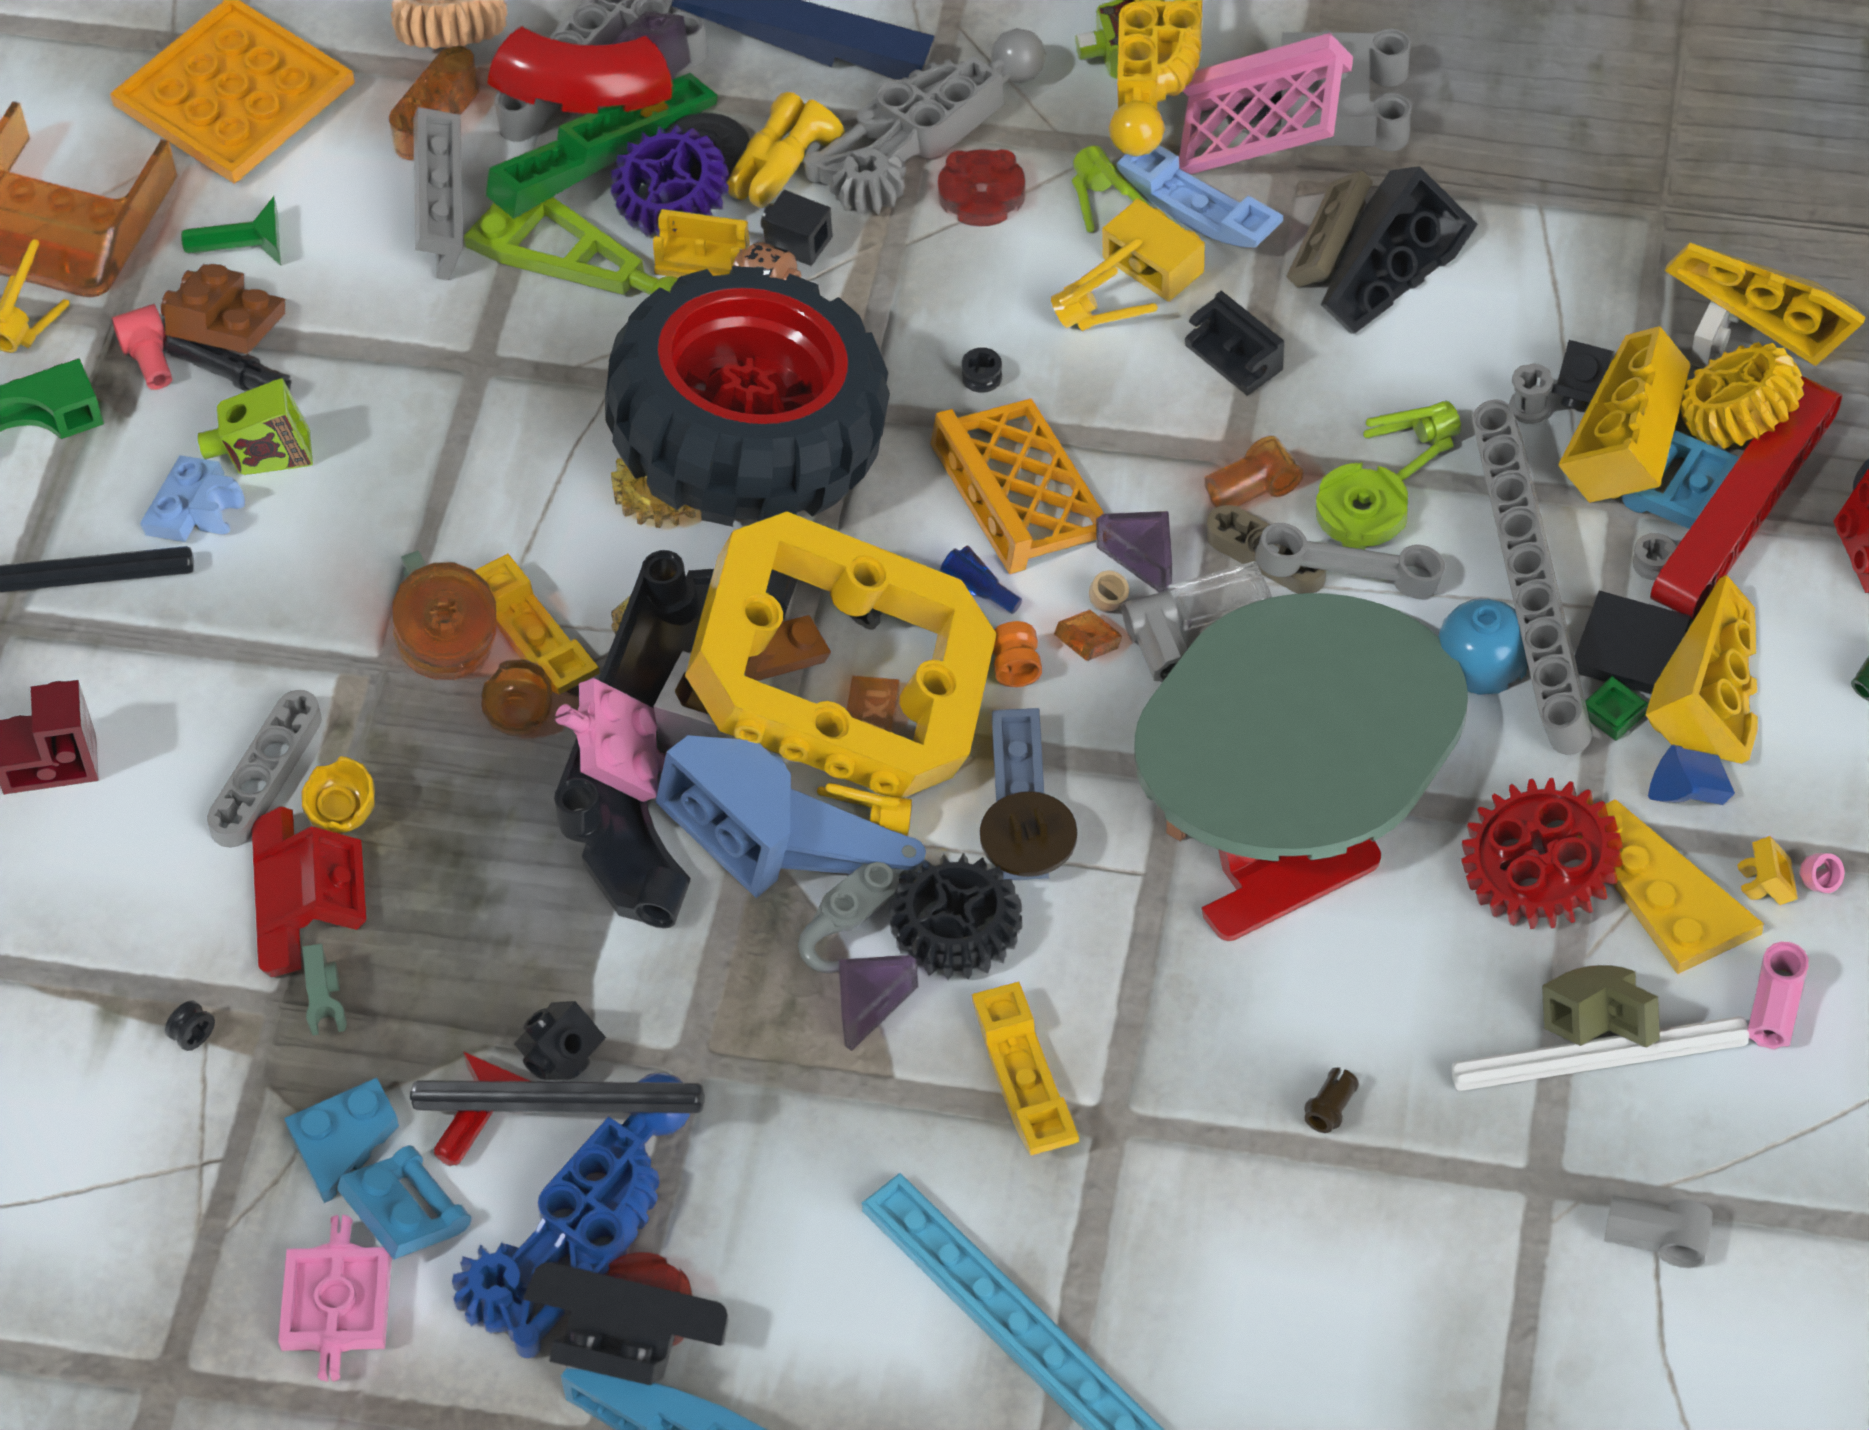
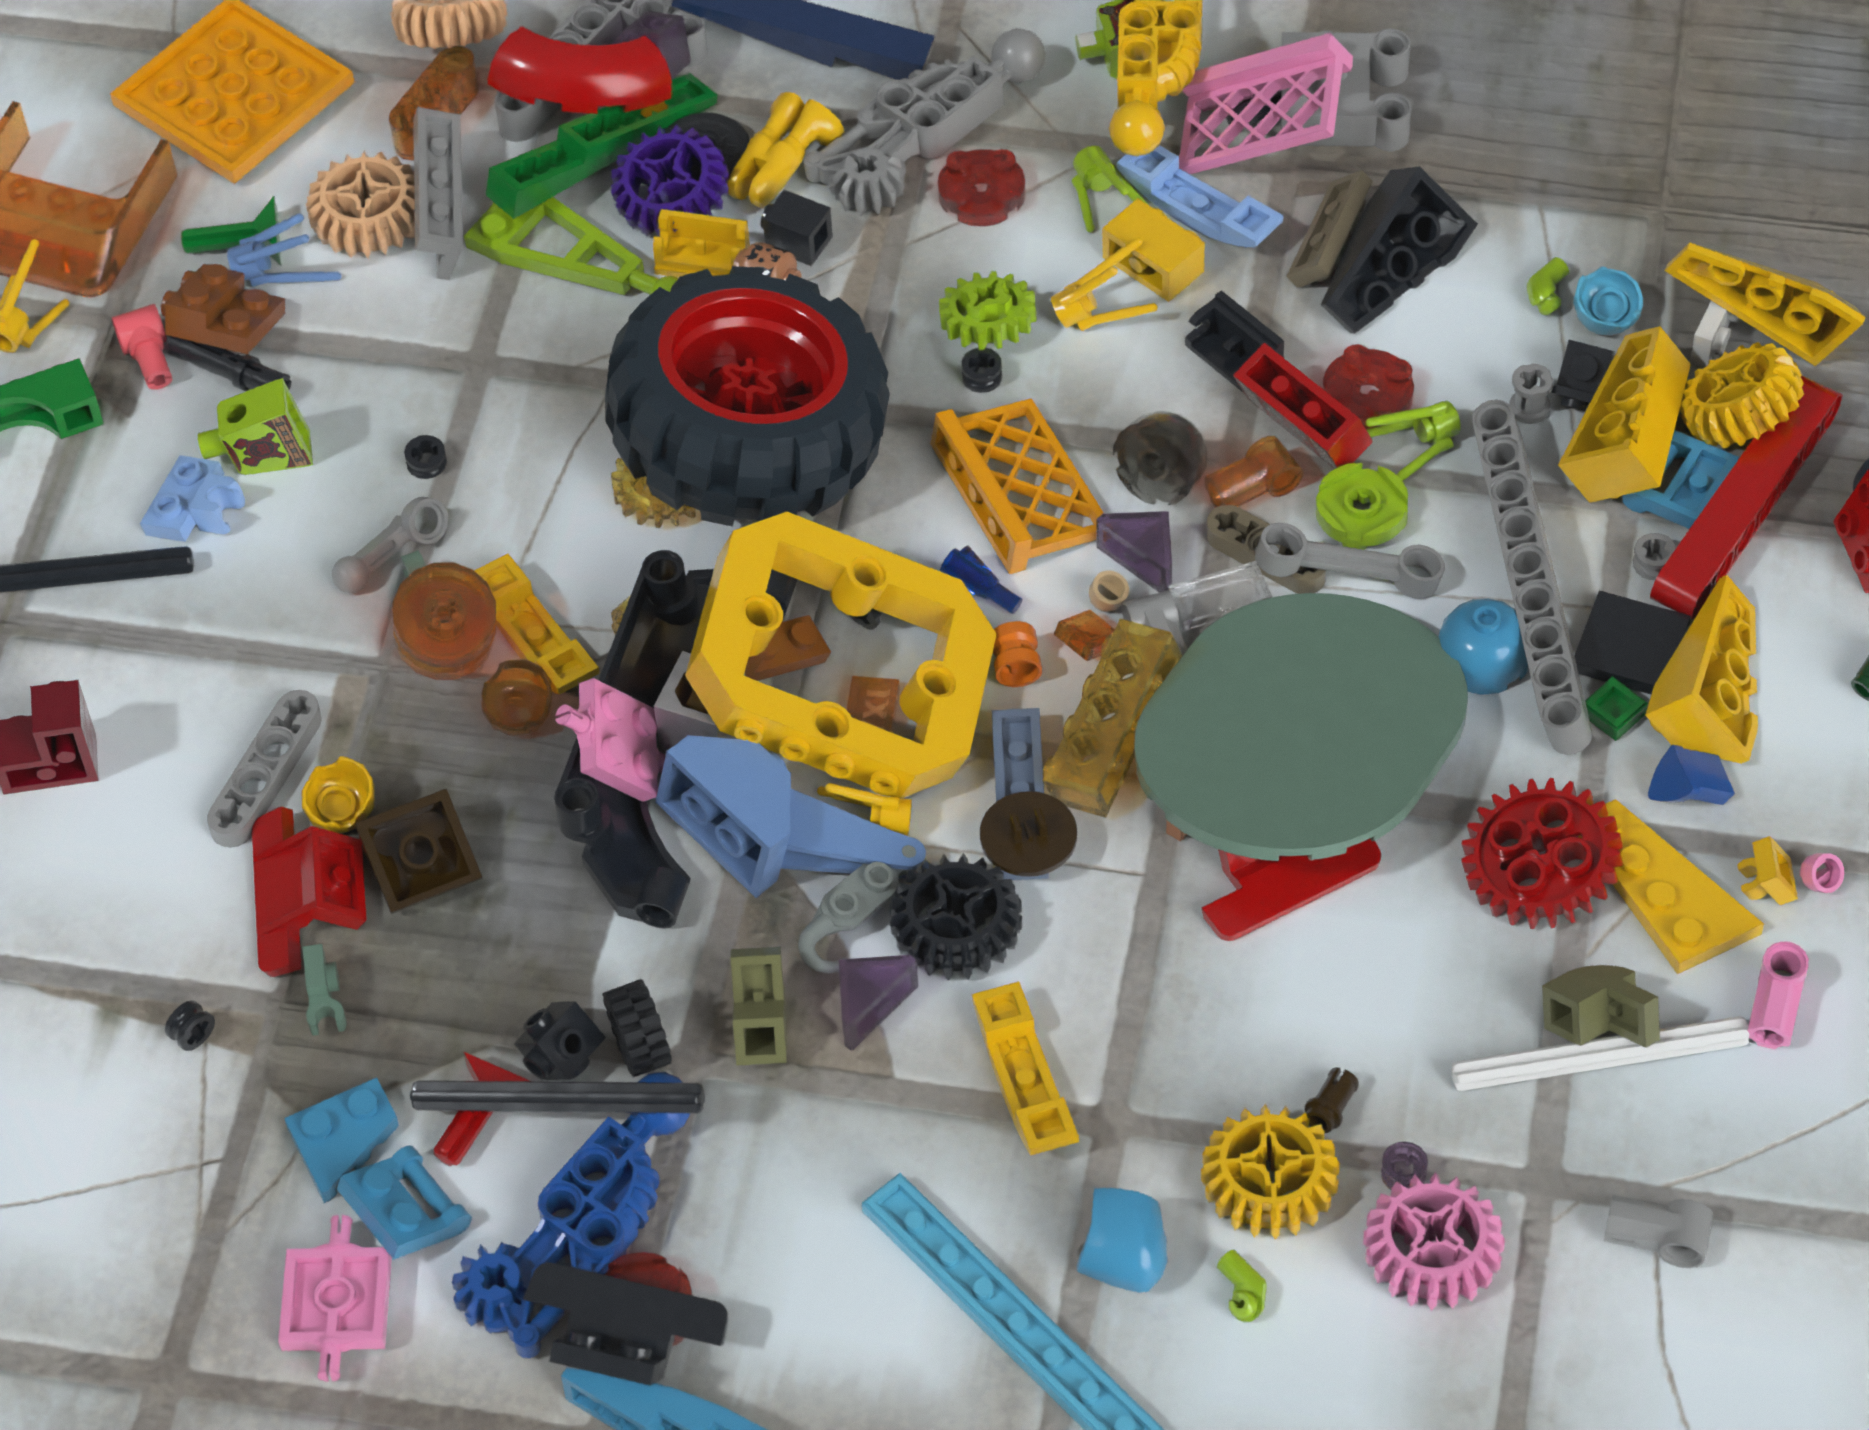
(254, 257): none -> medium blue plant
(352, 572): none -> light grey piece
(363, 204): none -> light nougat gear
(414, 451): none -> black bush
(418, 851): none -> dark brown slope
(637, 1028): none -> black tyre
(759, 1006): none -> olive brick
(987, 310): none -> lime gear
(1096, 782): none -> clear yellow brick
(1124, 1240): none -> dark azure piece
(1161, 457): none -> clear smoke cylinder
(1249, 1286): none -> lime arm
(1295, 1155): none -> yellow gear
(1302, 407): none -> red brick
(1370, 367): none -> clear red plate
(1403, 1152): none -> clear purple bush
(1437, 1267): none -> bright pink gear
(1542, 286): none -> lime arm
(1608, 301): none -> medium azure hair

